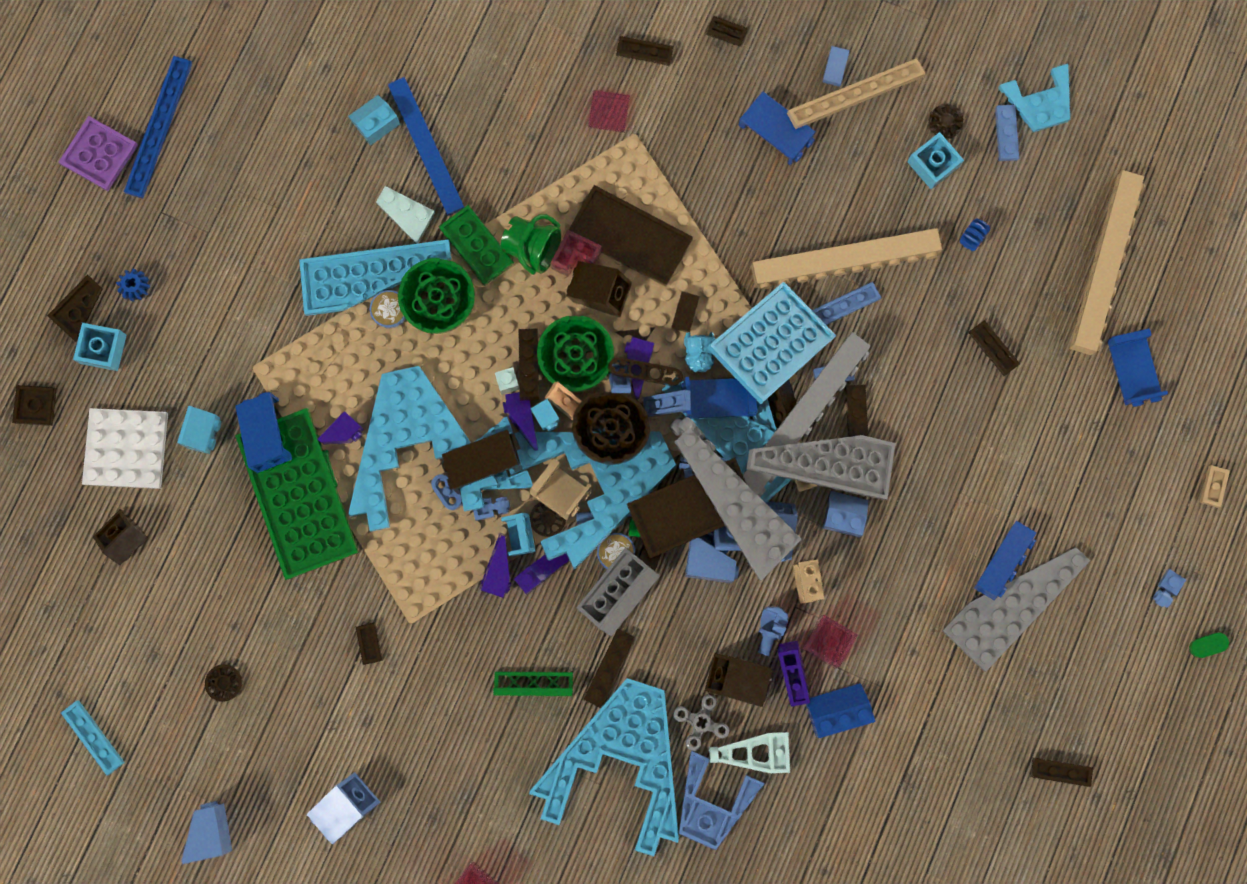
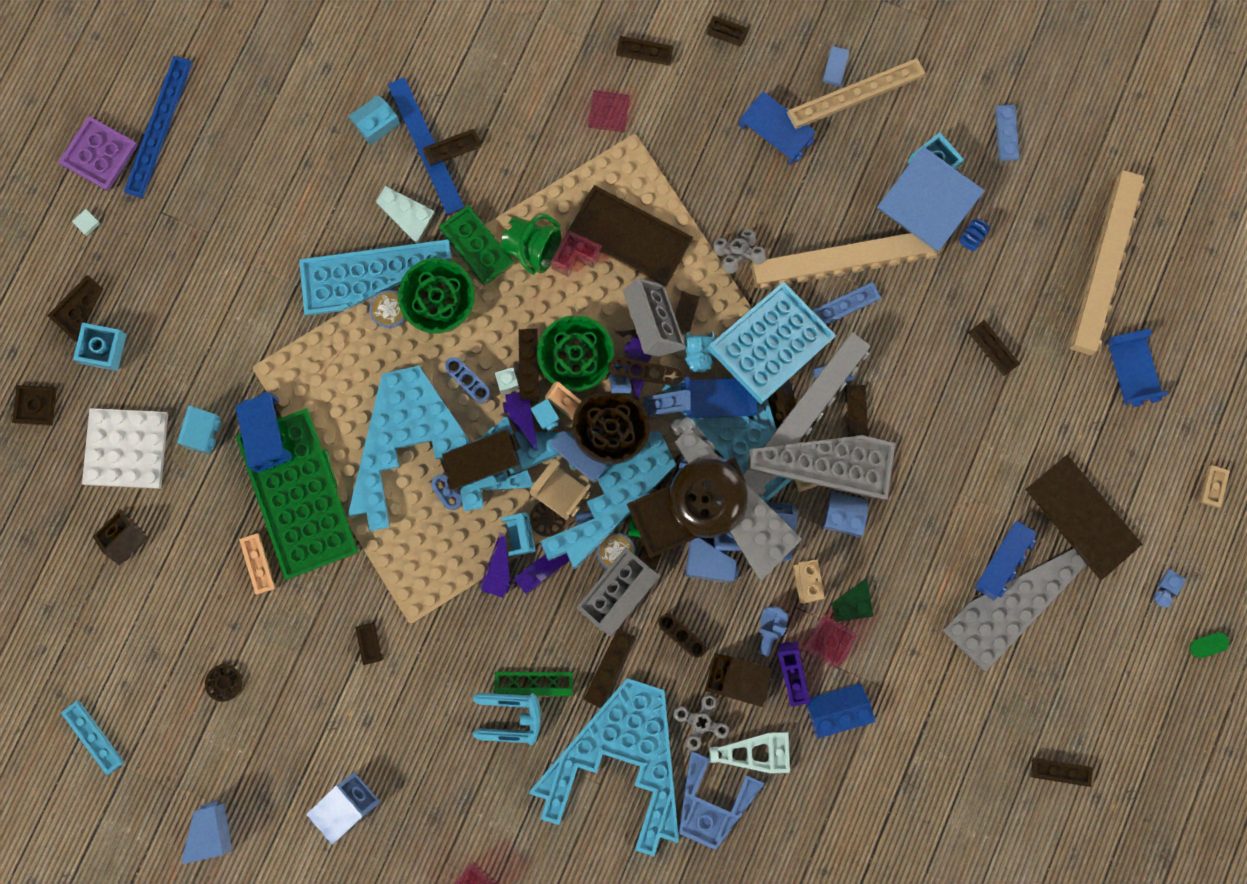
(86, 222): none -> light aqua tile
(133, 292): blue gear -> none
(257, 564): none -> light nougat plate
(342, 431): dark purple slope -> none
(452, 147): none -> dark brown plate
(464, 372): none -> medium blue beam
(501, 505): medium blue plate -> none
(532, 718): none -> medium azure piece
(570, 451): none -> medium blue tile
(599, 288): dark brown slope -> none
(653, 318): none -> light grey slope
(691, 638): none -> dark brown beam
(724, 482): none -> dark brown brick
(739, 251): none -> light grey gear
(853, 604): none -> dark green wing
(930, 199): none -> medium blue tile
(946, 120): dark brown wheel -> none
(1045, 107): medium azure wing -> none
(1083, 517): none -> dark brown tile

